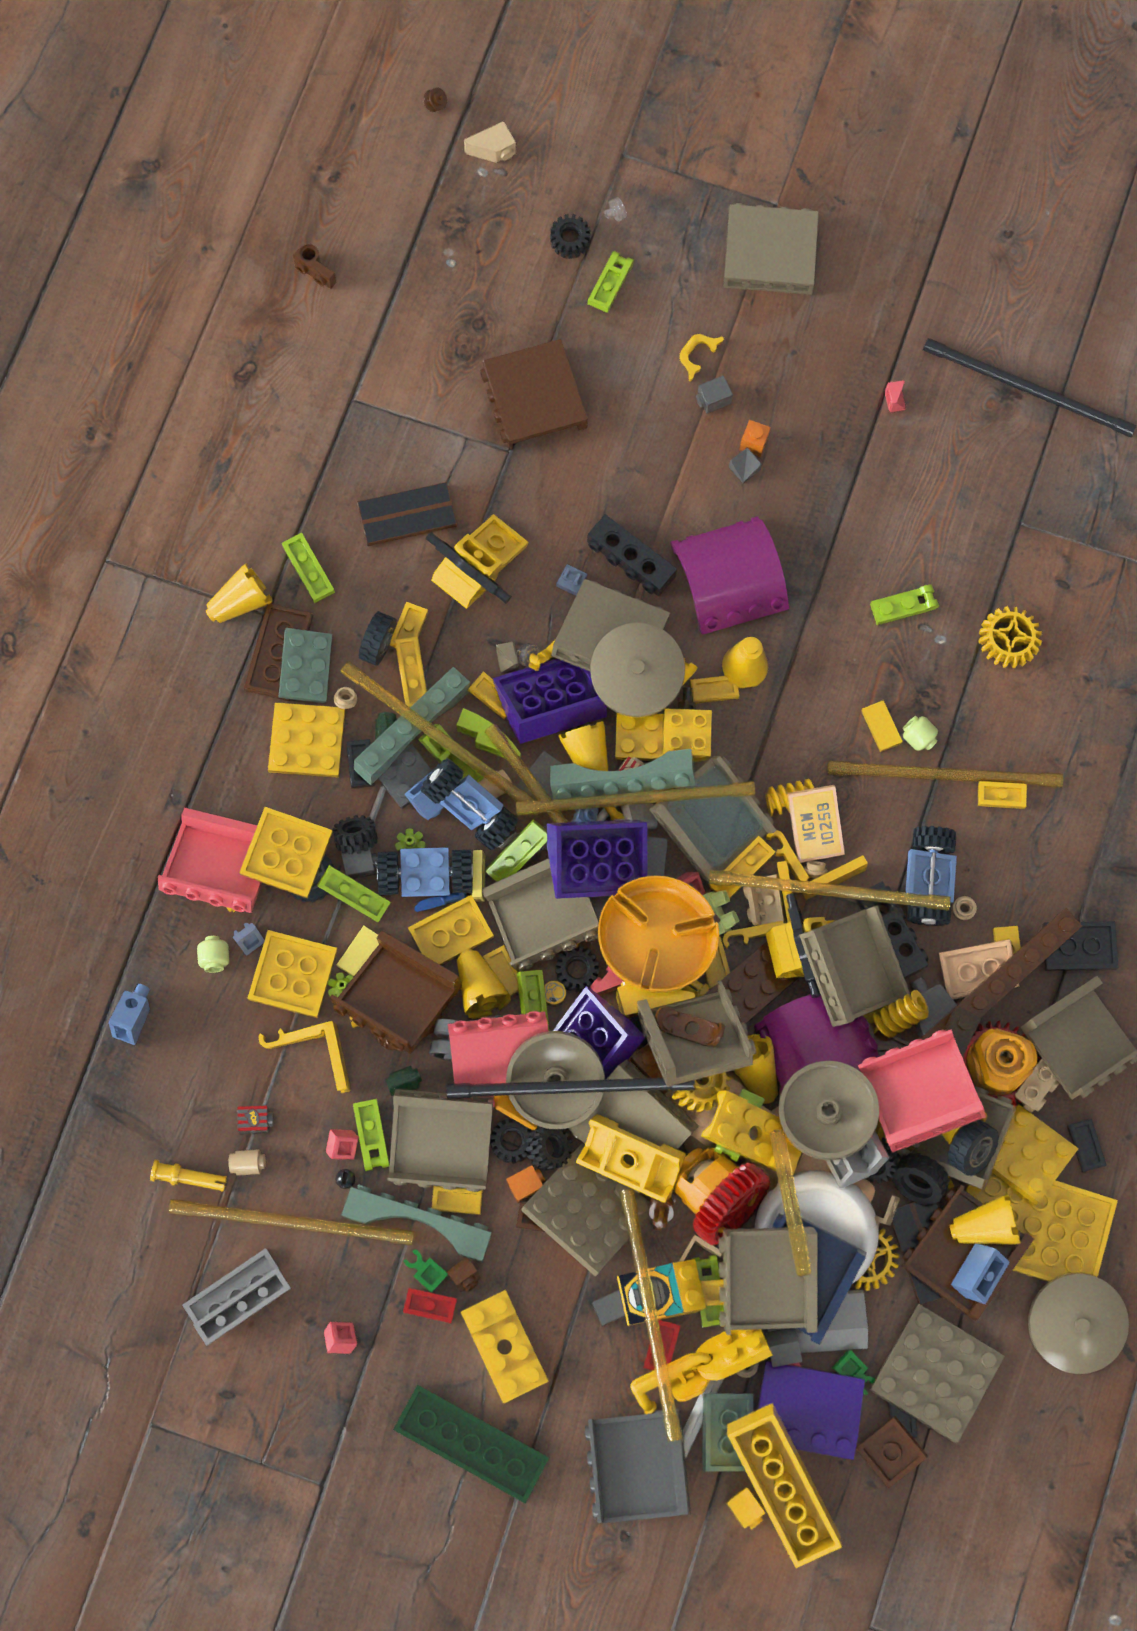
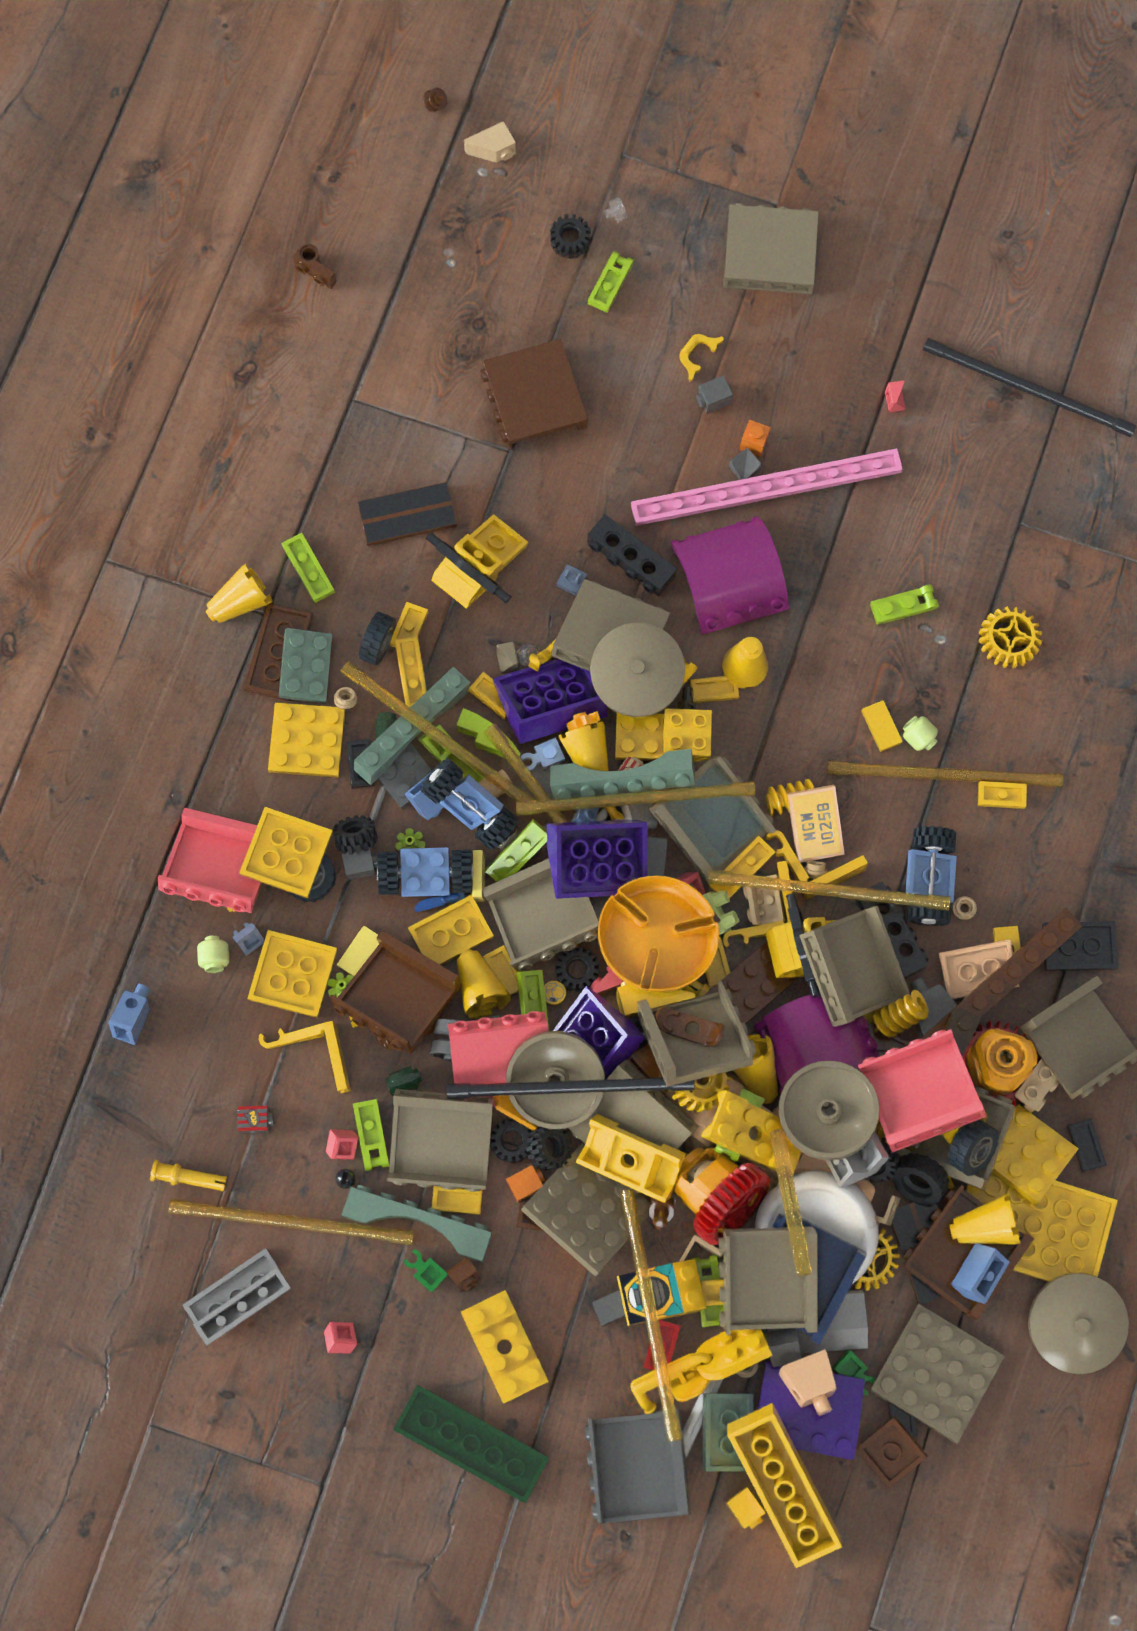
(247, 1162): tan brick -> none
(353, 893): lime plate -> none
(430, 1305): red plate -> none
(546, 754): none -> light blue plate
(582, 720): none -> light orange plate
(766, 487): none -> bright pink plate
(810, 1381): none -> light nougat torso

